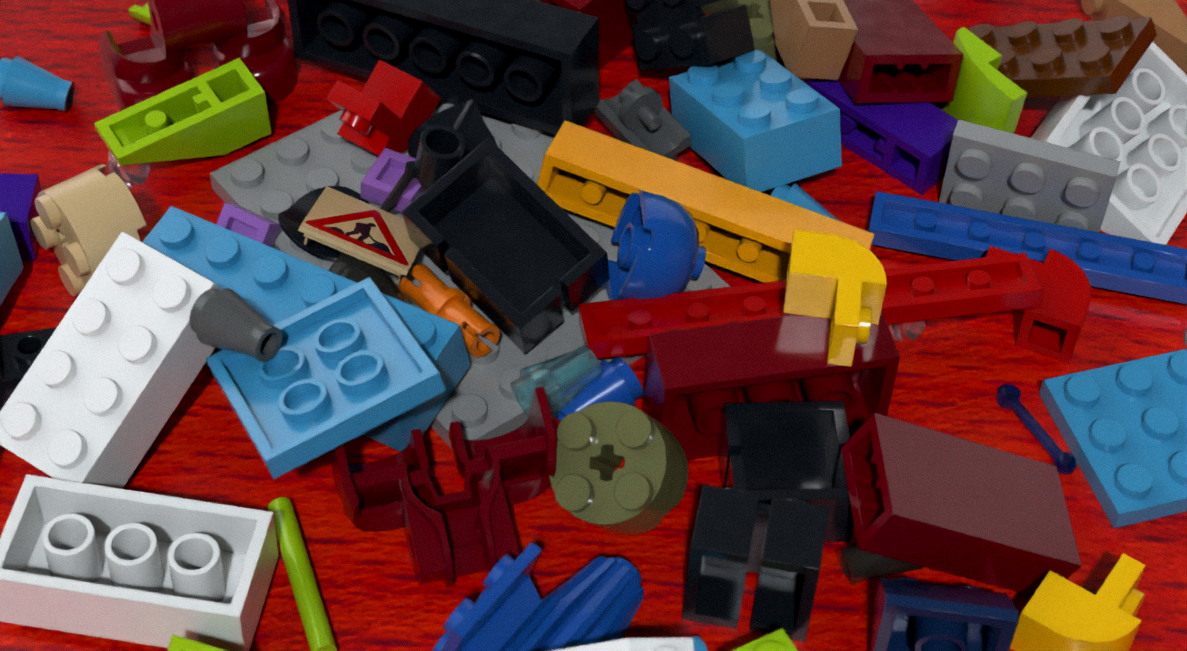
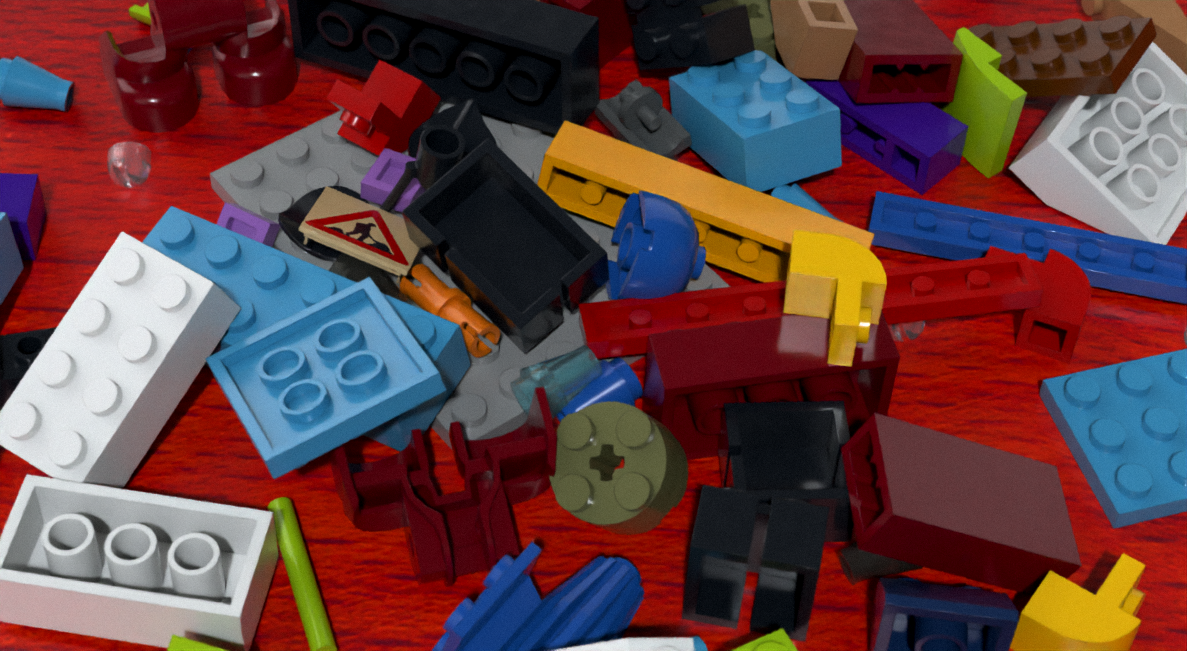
(83, 222): tan brick -> none
(190, 120): lime slope -> none
(231, 324): dark grey cone -> none
(1008, 397): clear blue hinge -> none
(1027, 178): light grey plate -> none

